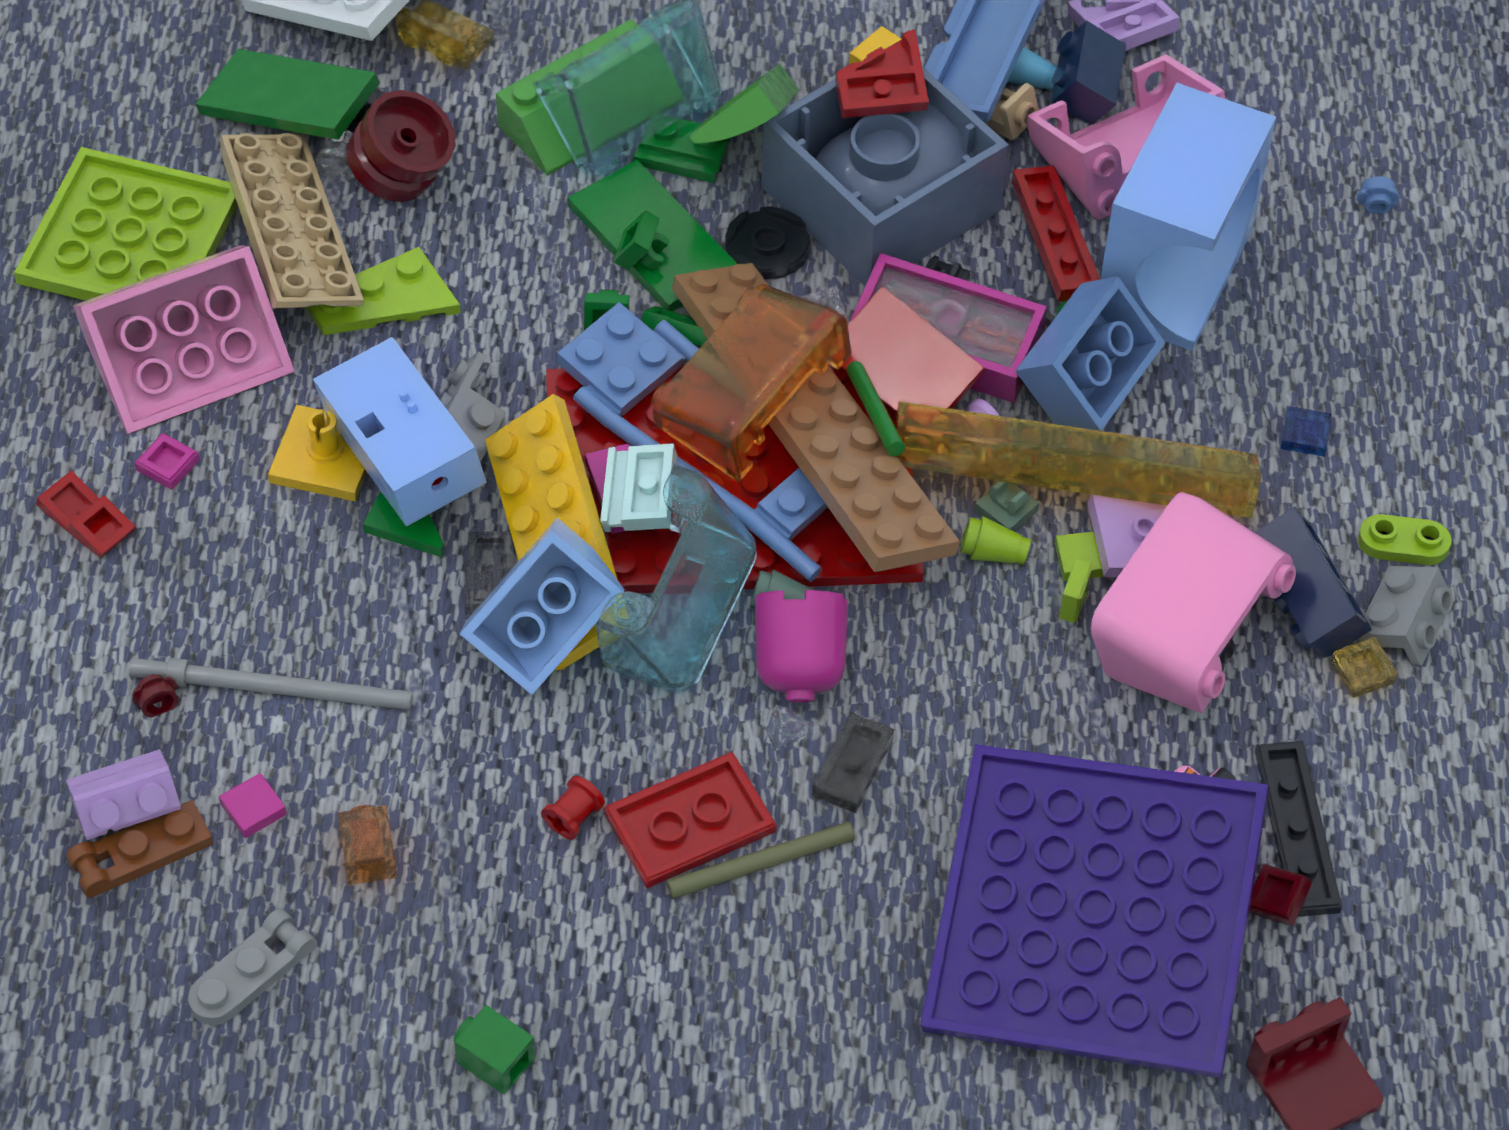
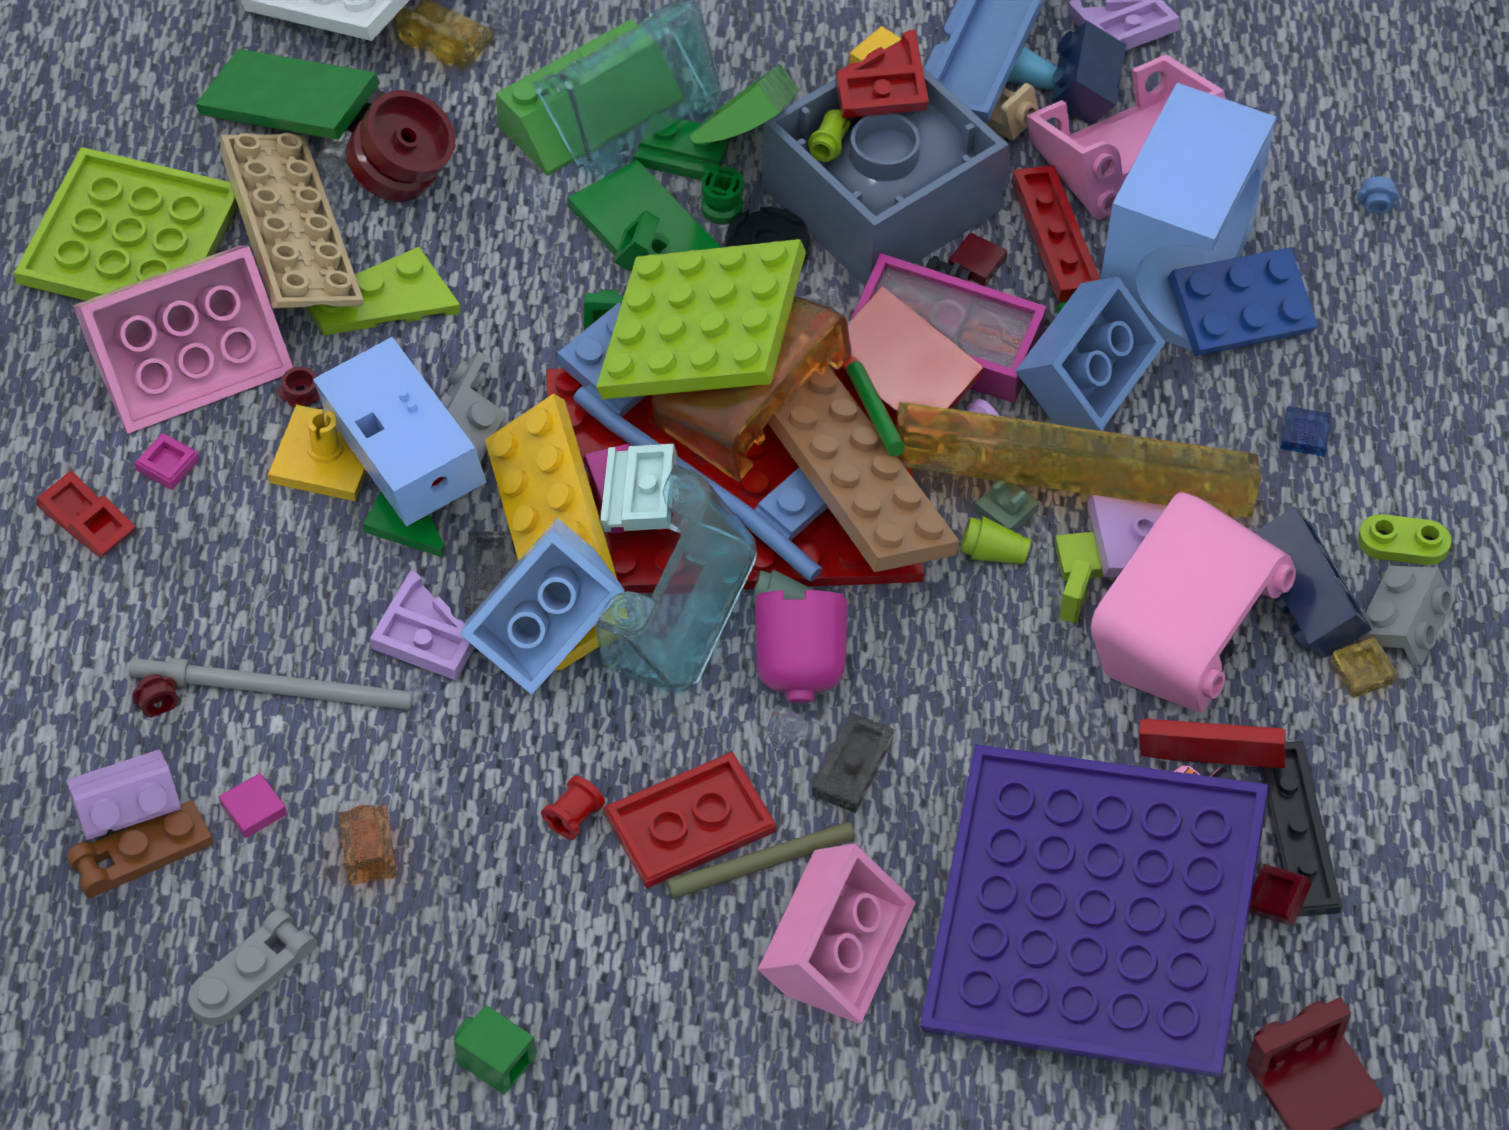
(298, 378): none -> dark red plate
(422, 631): none -> lavender wing
(702, 320): none -> lime plate
(722, 195): none -> green wheel
(826, 141): none -> lime pin
(838, 933): none -> bright pink slope
(979, 257): none -> dark red tile
(1213, 743): none -> red tile
(1242, 301): none -> blue plate

